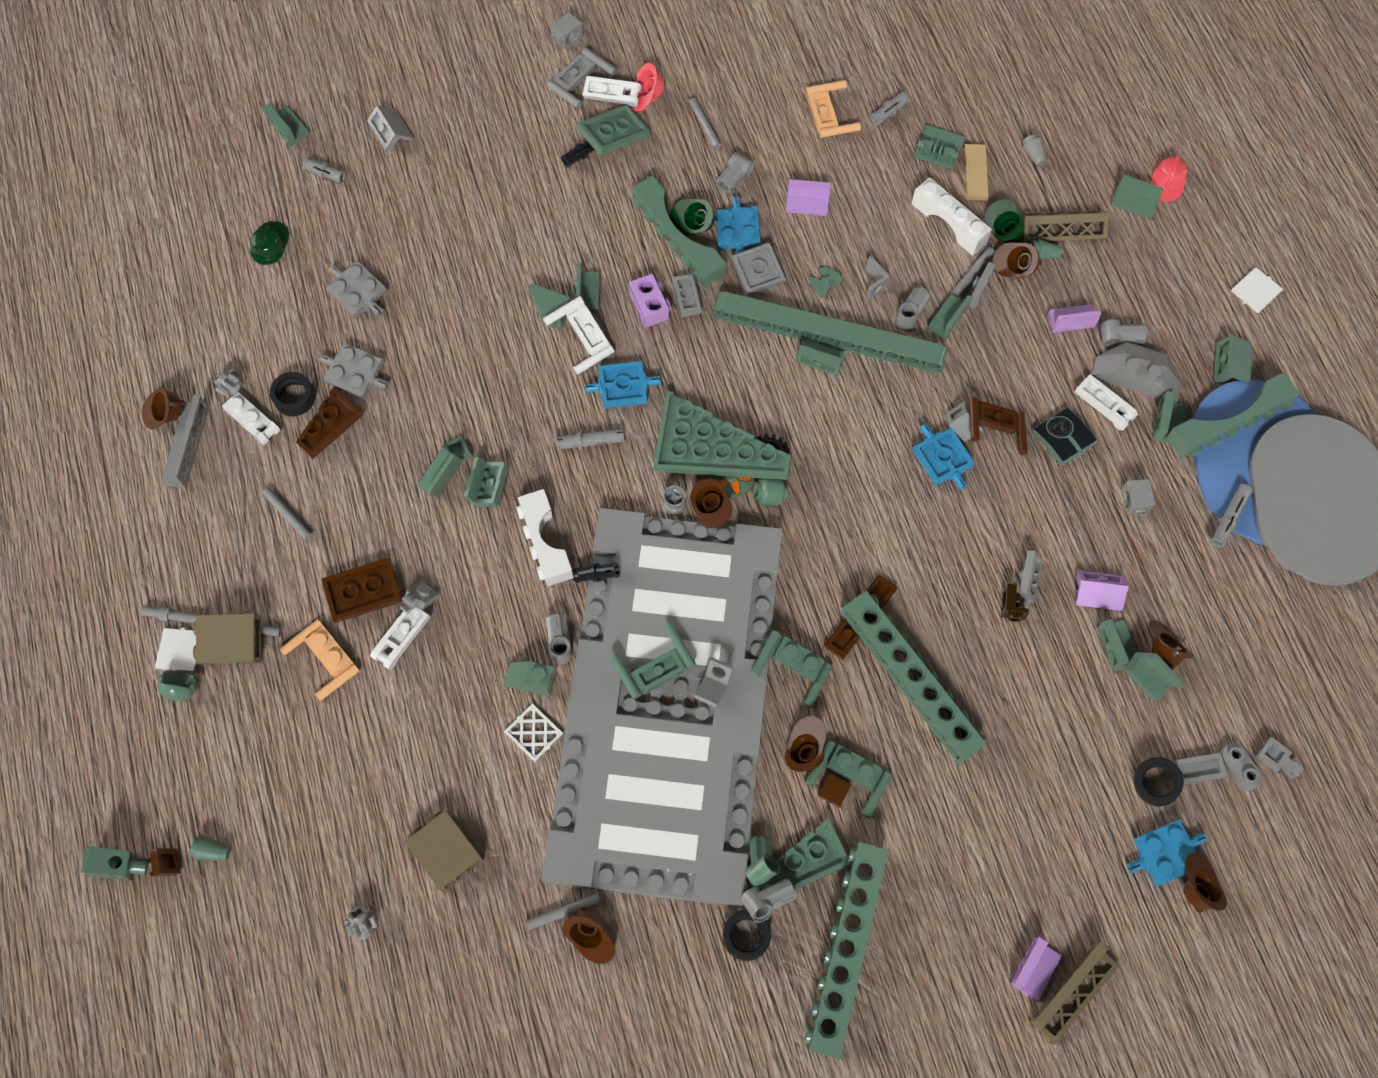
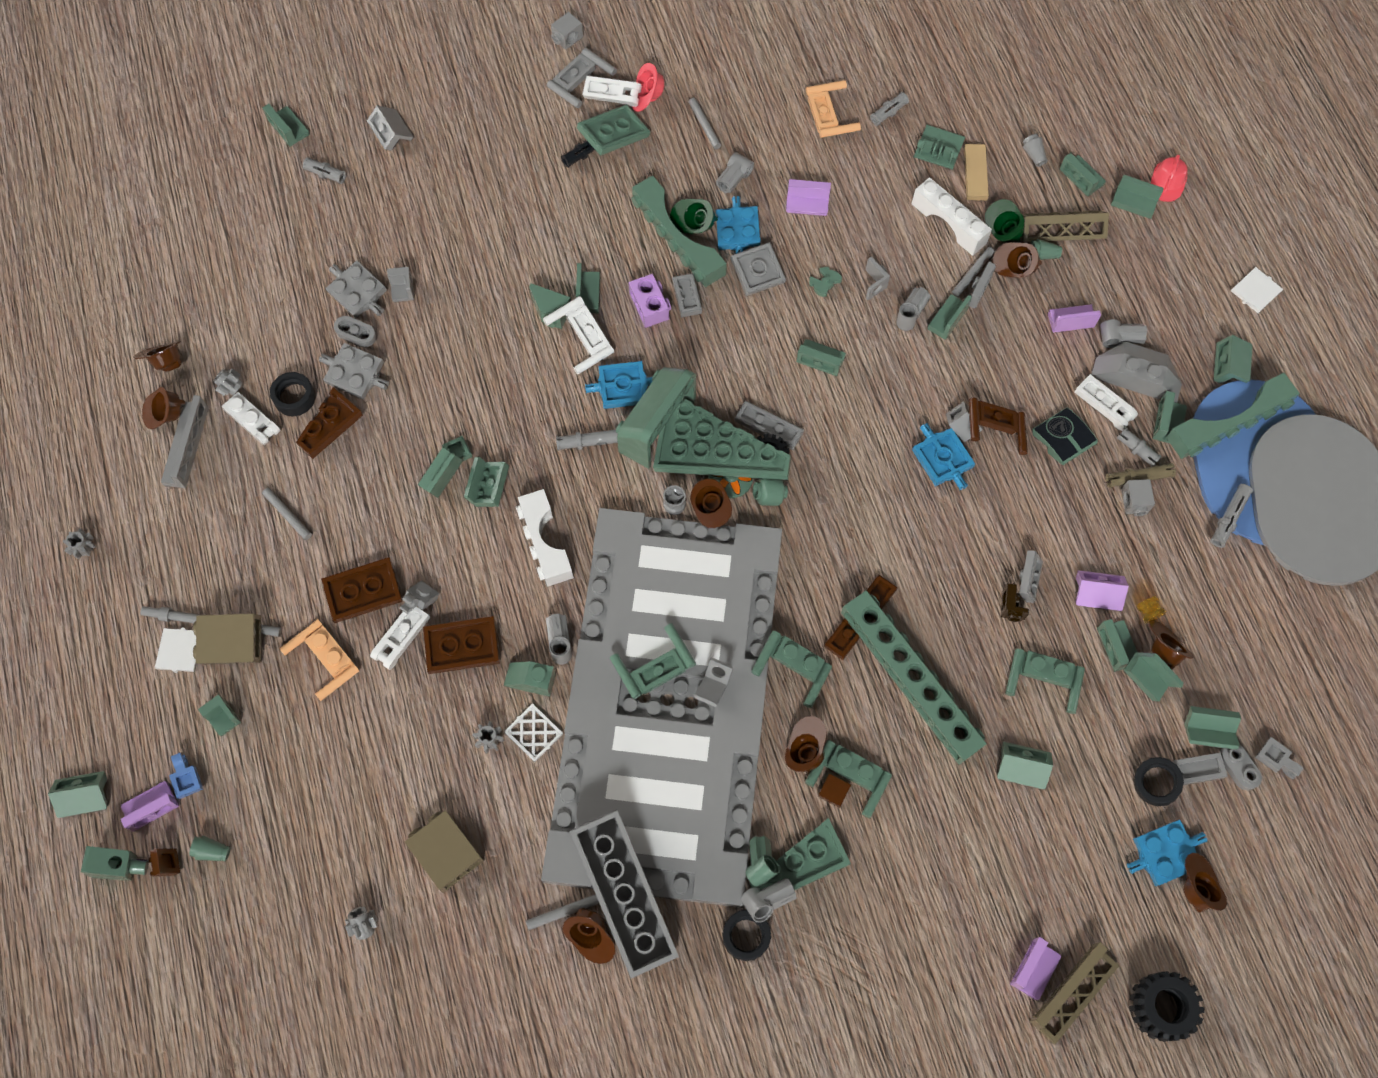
(78, 794): none -> sand green panel
(79, 543): none -> light grey gear
(148, 806): none -> lavender panel
(162, 357): none -> reddish brown piece
(176, 685): sand green hair -> none
(186, 779): none -> medium blue plate
(219, 715): none -> sand green panel
(269, 242): dark green piece -> none
(356, 332): none -> light grey plate
(401, 284): none -> light grey panel
(461, 645): none -> reddish brown plate
(483, 730): none -> light grey gear
(596, 572): black pin -> none
(624, 894): none -> light grey brick
(654, 411): none -> sand green windscreen
(768, 423): none -> light grey tile
(830, 332): sand green beam -> none
(833, 1043): sand green brick -> none
(1025, 765): none -> sand green panel
(1047, 670): none -> sand green plate
(1081, 174): none -> sand green panel
(1139, 447): none -> light grey pin
(1151, 473): none -> dark tan pin
(1151, 609): none -> clear yellow wheel
(1187, 1006): none -> black tyre
(1212, 727): none -> sand green panel

